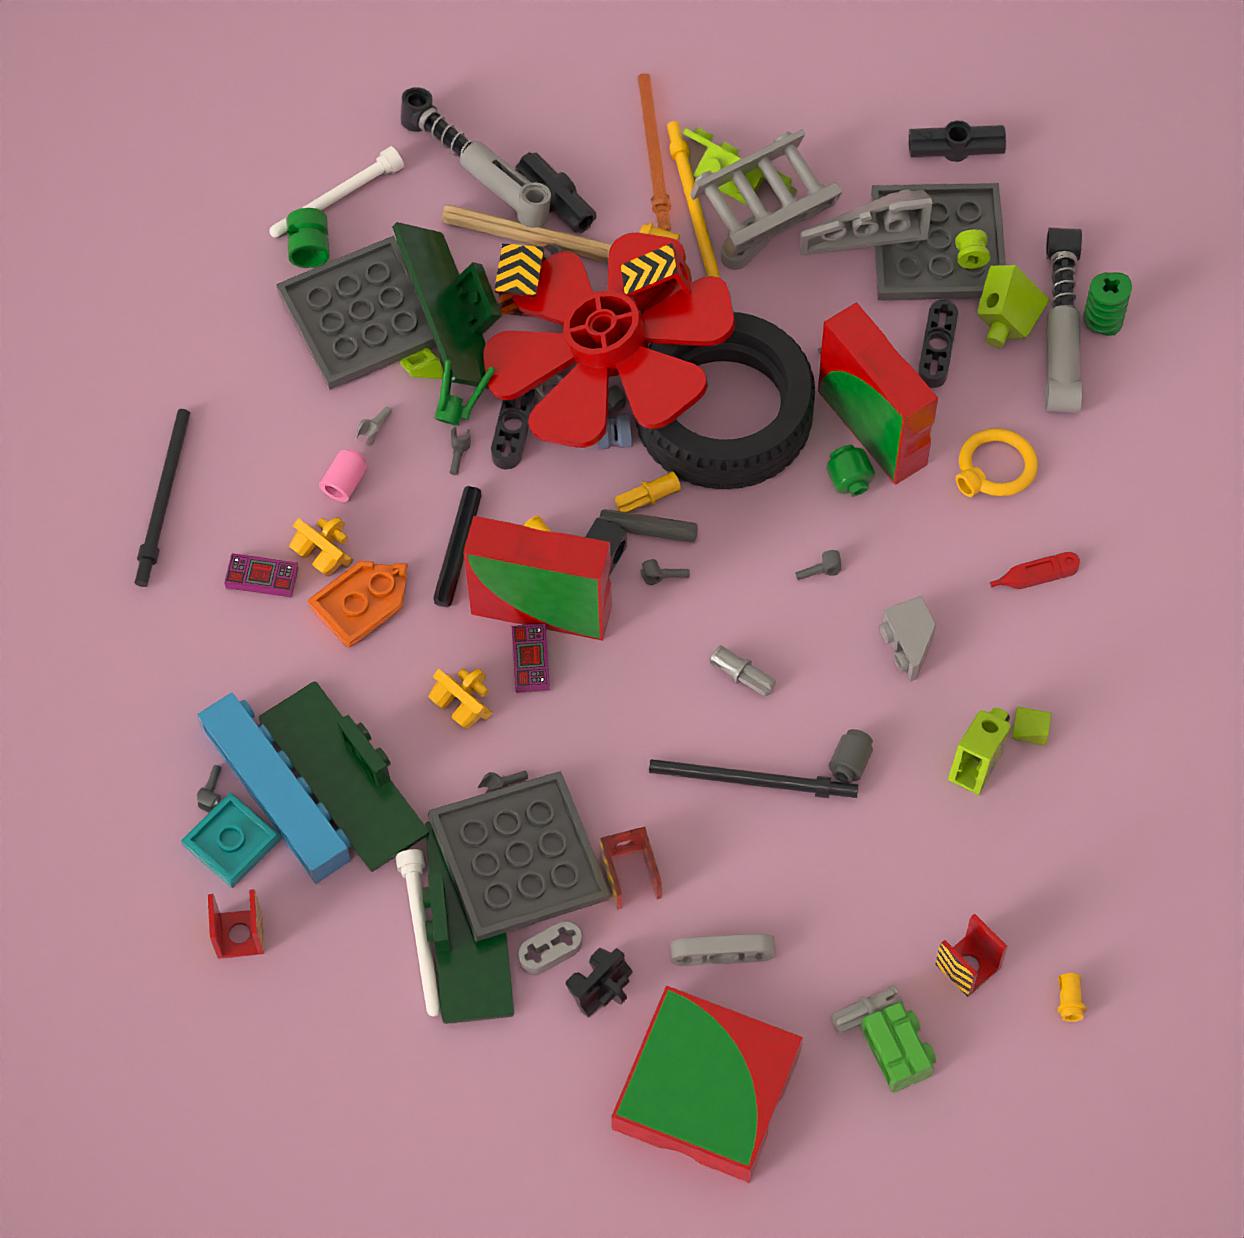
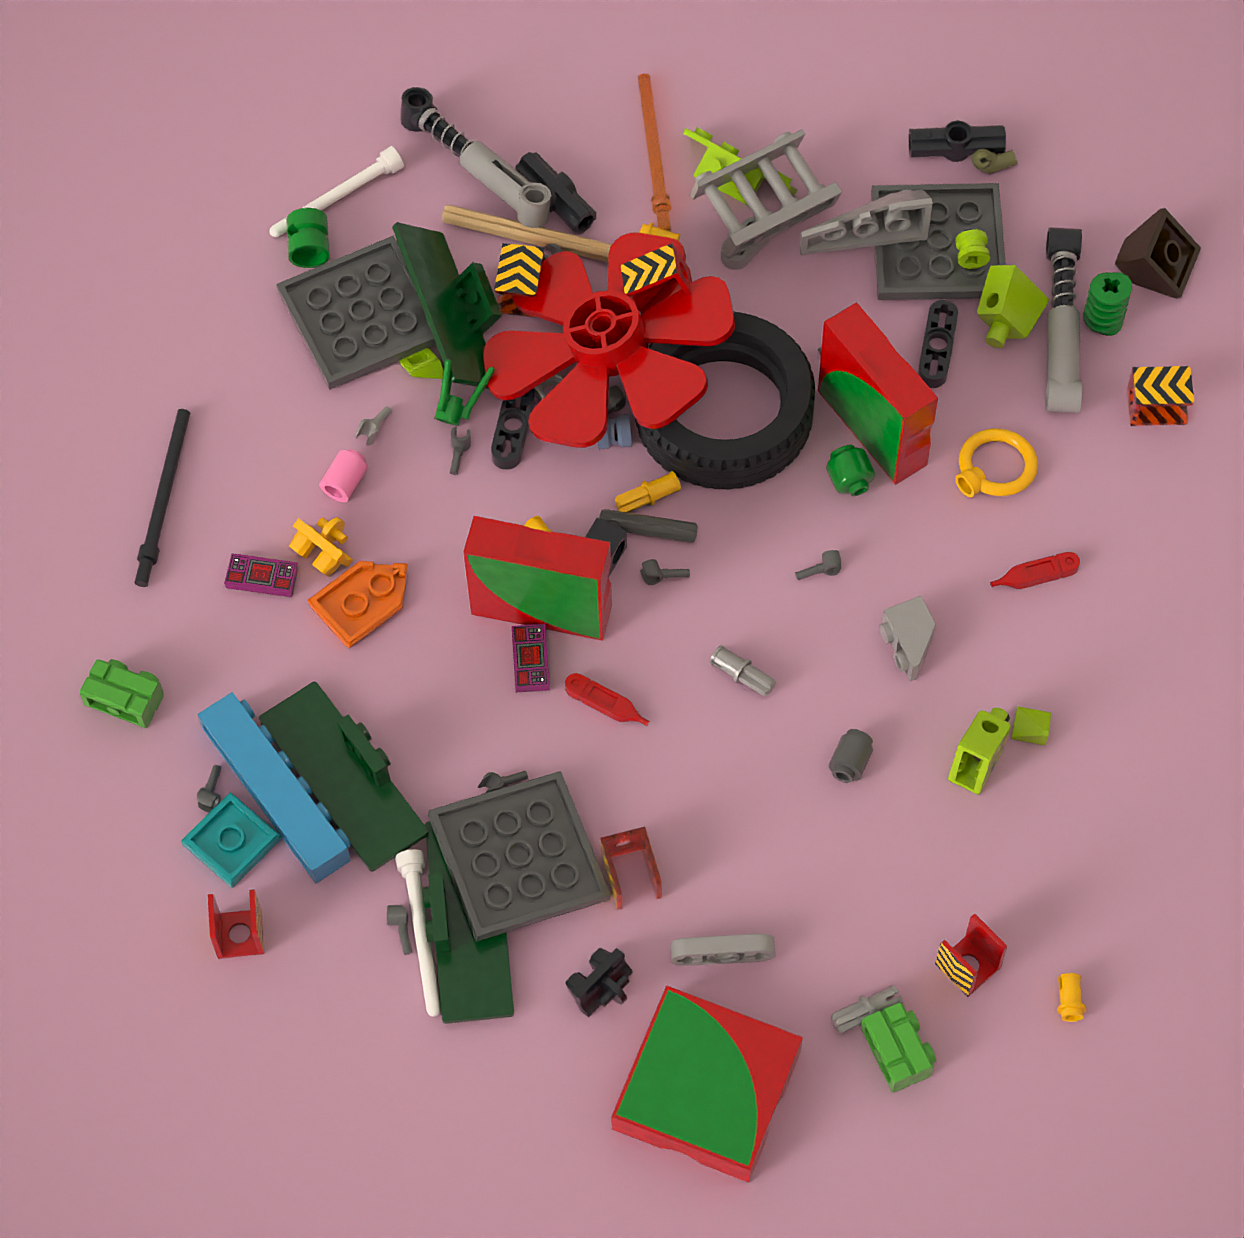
(122, 692): none -> bright green brick
(398, 916): none -> dark grey hand
(448, 688): yellow hips -> none
(454, 554): black axle -> none
(547, 940): light grey beam -> none
(602, 699): none -> red piece
(680, 153): yellow bar -> none
(821, 786): black bar -> none
(991, 162): none -> olive arm
(1159, 255): none -> dark brown slope
(1159, 395): none -> piece

